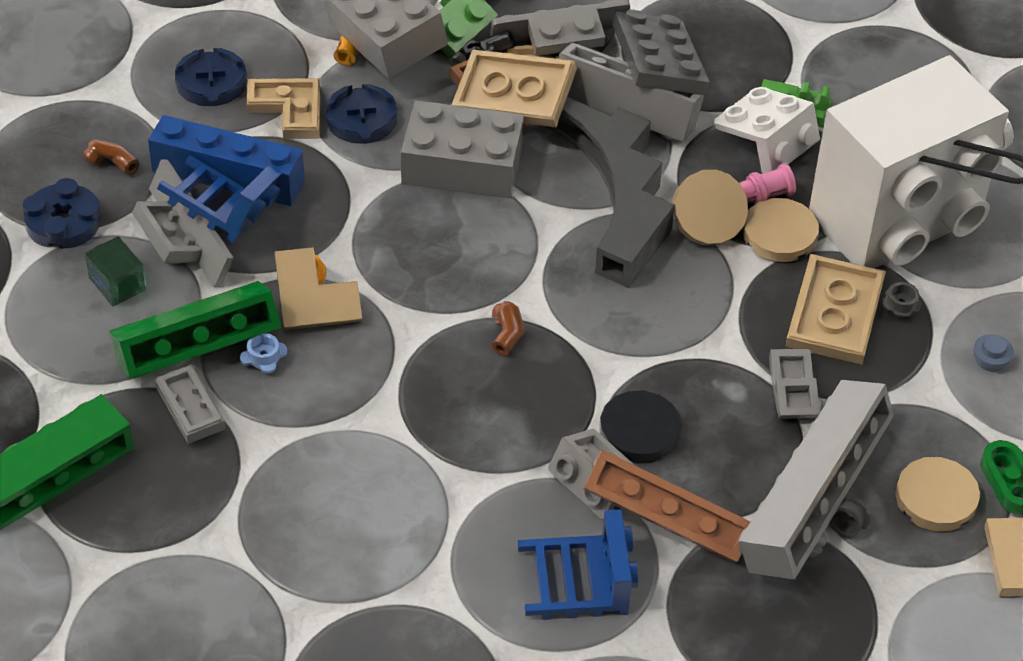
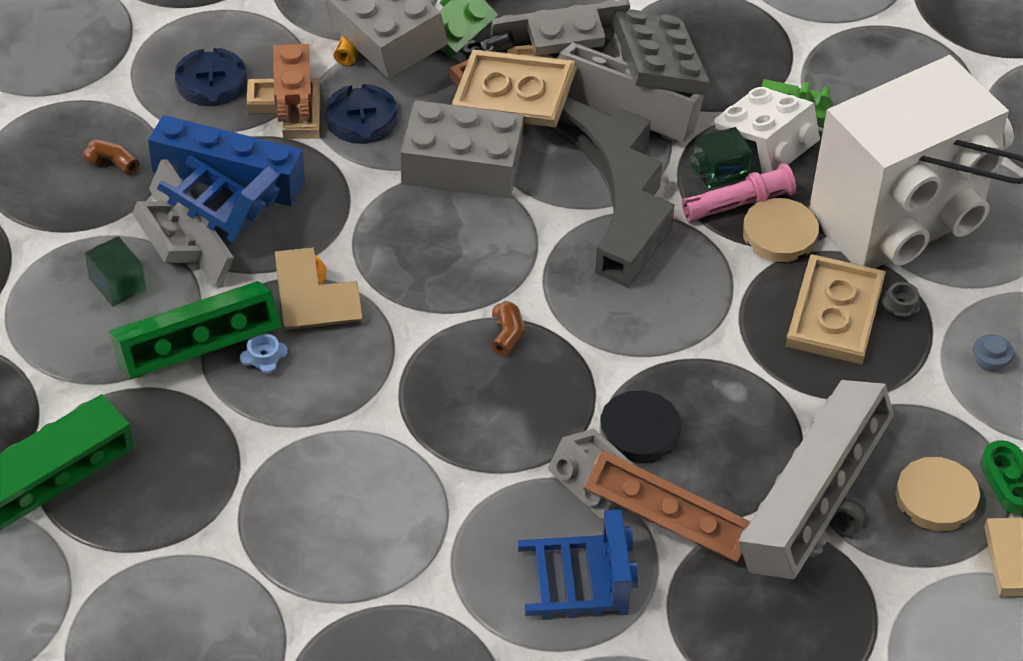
(59, 198): dark blue plate -> none
(189, 404): light grey plate -> none
(292, 79): none -> nougat hinge
(710, 207): tan tile -> none
(721, 157): none -> clear green brick
(793, 383): light grey slope -> none

